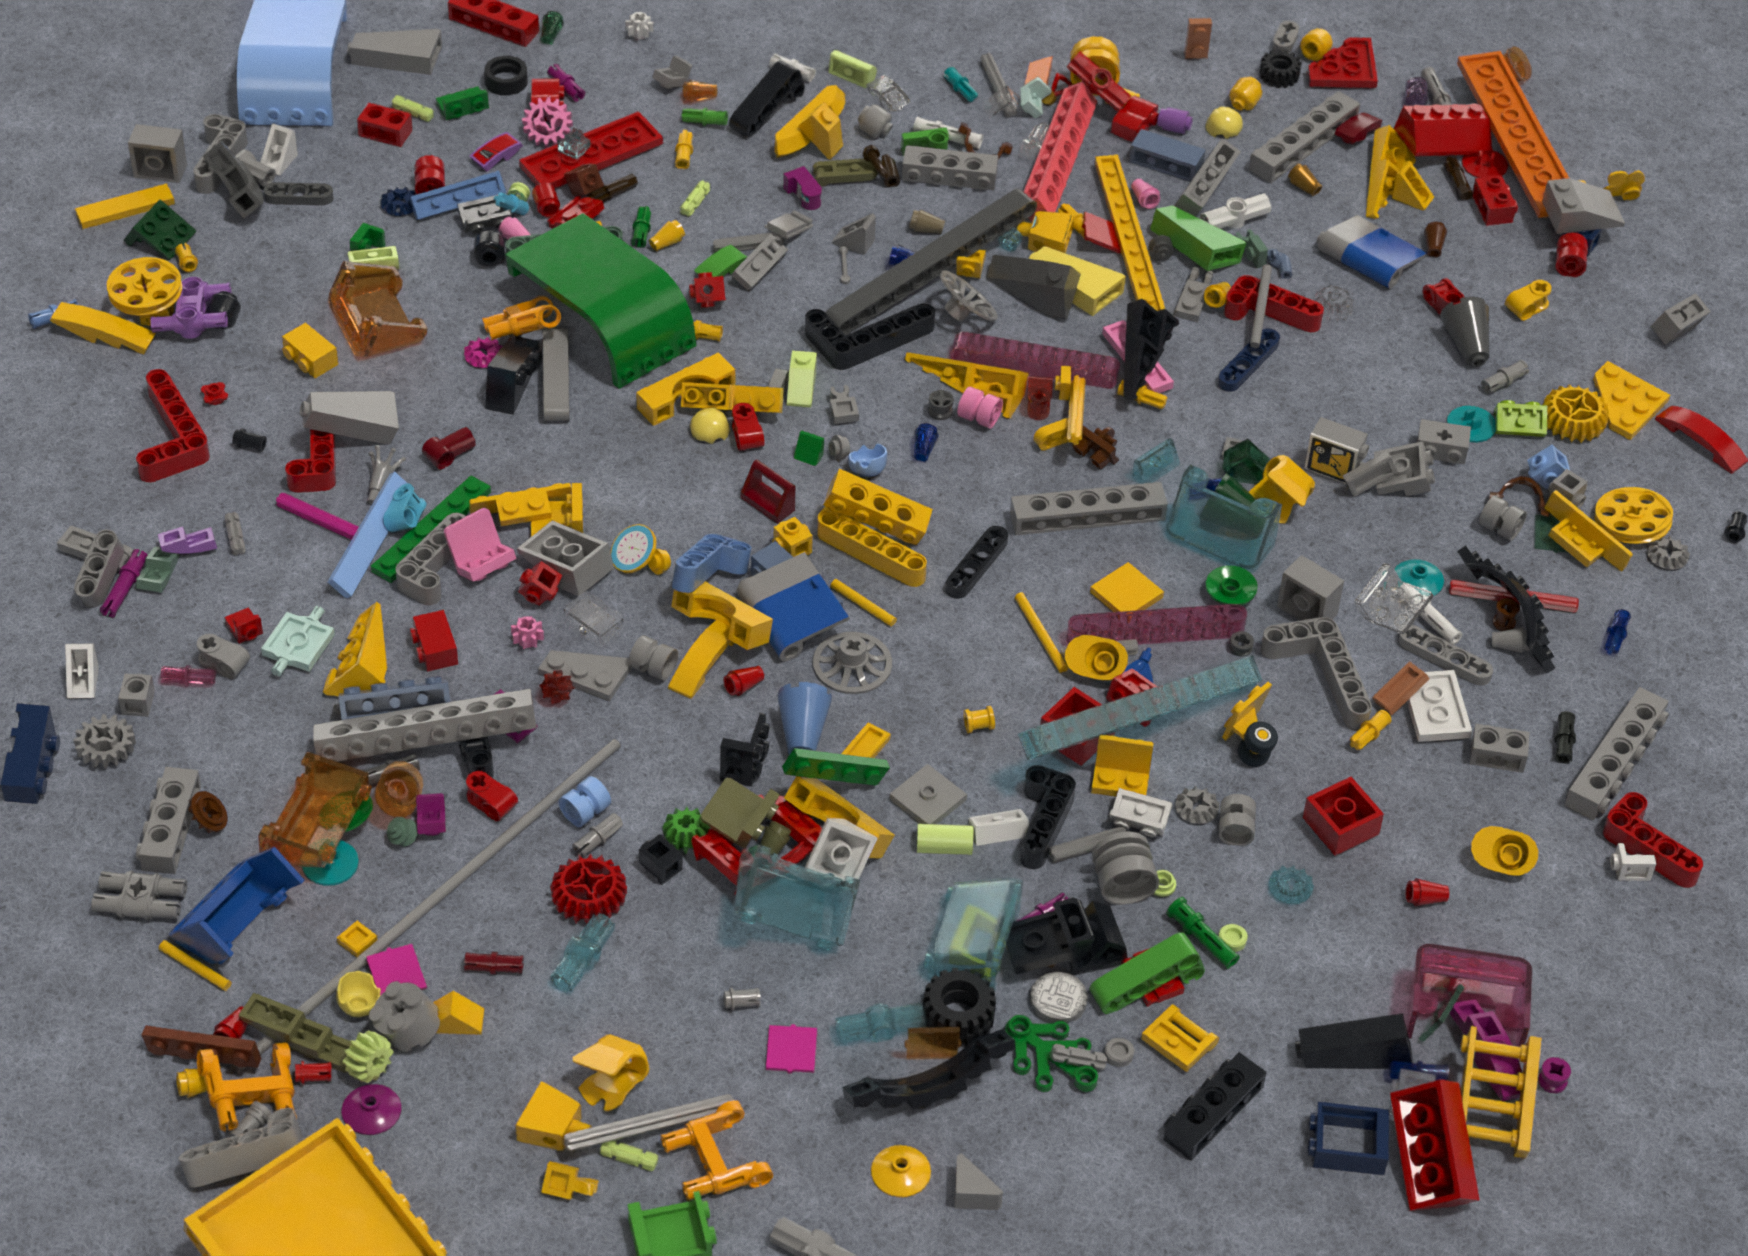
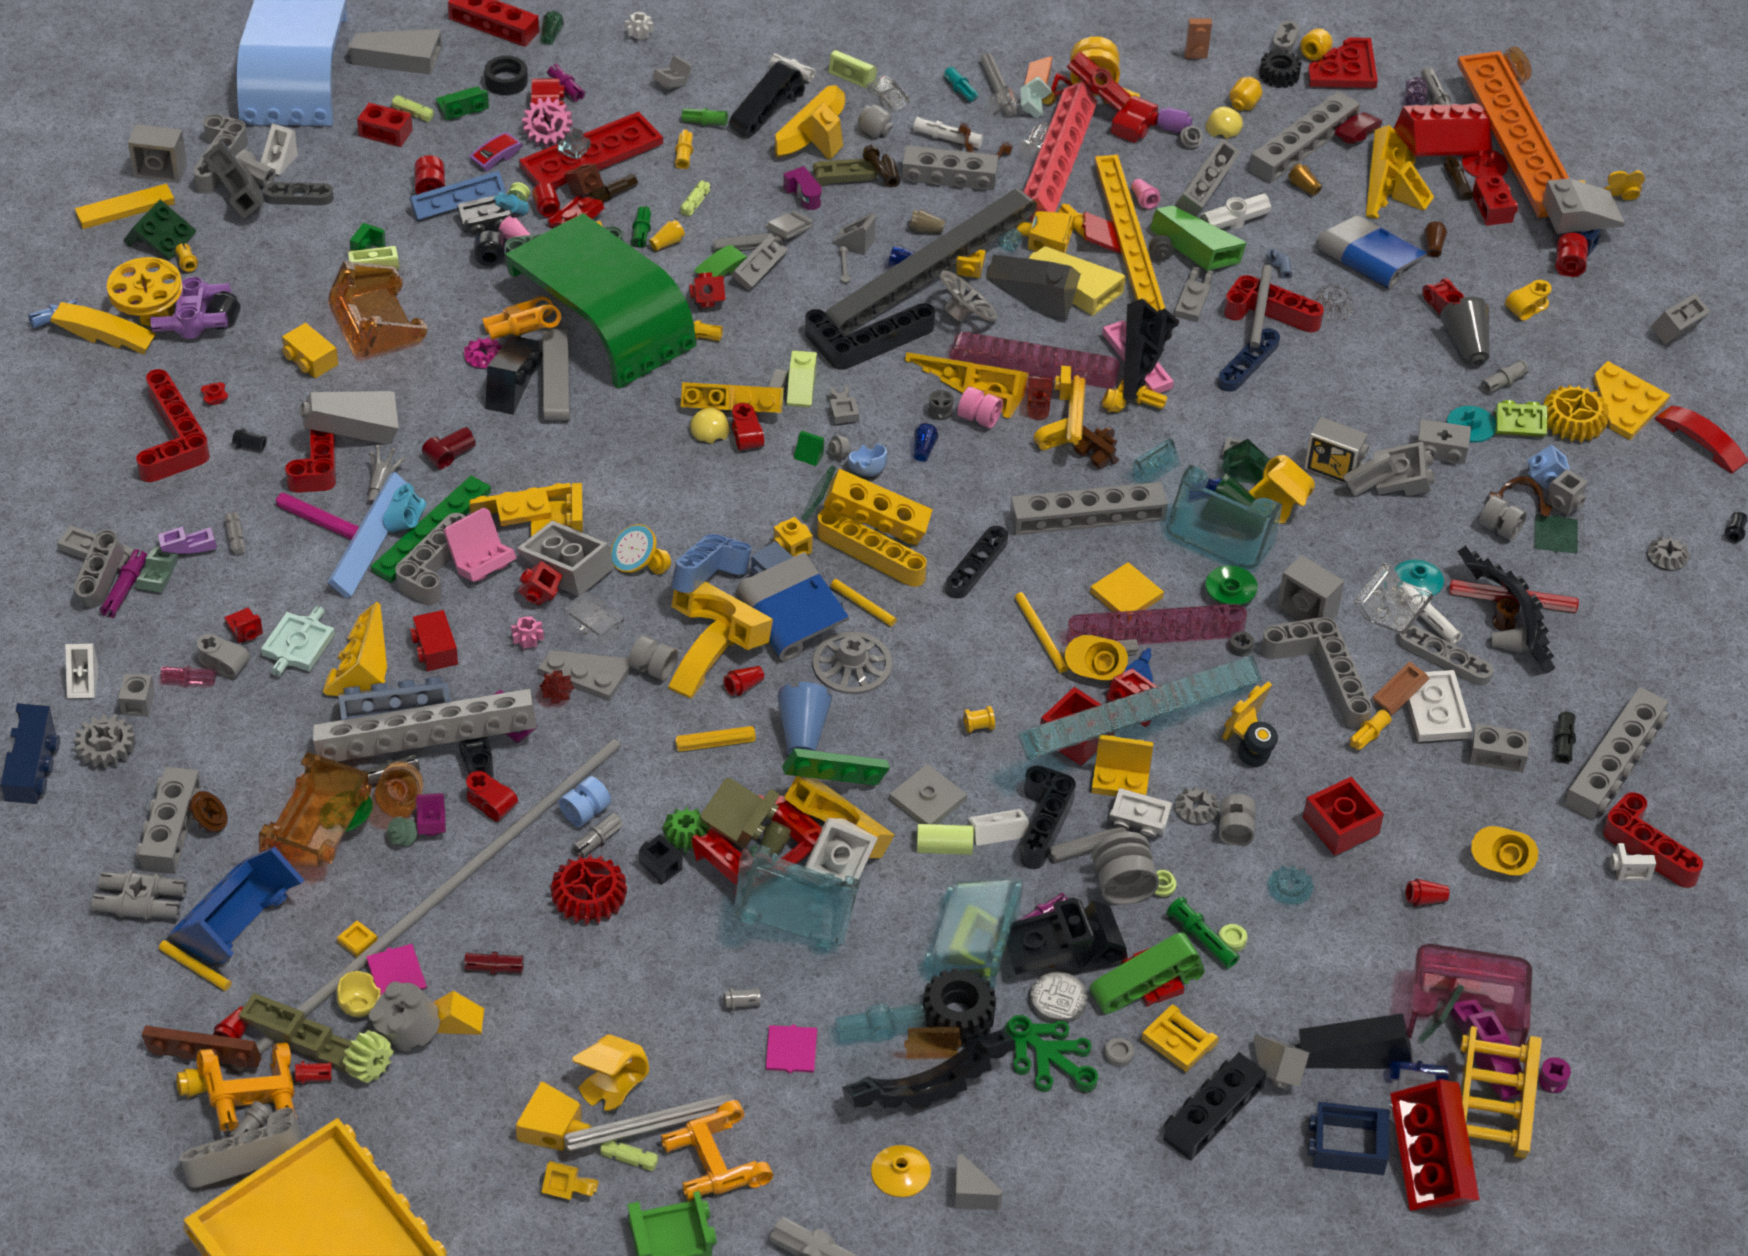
(339, 871): teal piece -> none
(375, 1118): magenta dish -> none
(397, 207): dark blue gear -> none
(582, 952): clear light blue piece -> none
(658, 399): yellow arch -> none
(698, 90): clear orange cone -> none
(715, 738): none -> yellow axle
(742, 759): black bracket -> none
(765, 498): dark red tile -> none
(818, 492): none -> clear green piece
(868, 742): yellow tile -> none
(930, 138): bright green plate -> none
(1078, 1057): light grey axle -> none
(1113, 400): none -> yellow plate
(1166, 155): sand blue brick -> none
(1193, 132): none -> light grey plate
(1216, 294): yellow cone -> none
(1255, 248): sand green plate -> none
(1280, 1060): none -> light grey slope
(1583, 536): yellow bracket -> none
(1617, 631): clear blue axle -> none
(1634, 515): yellow wedge -> none

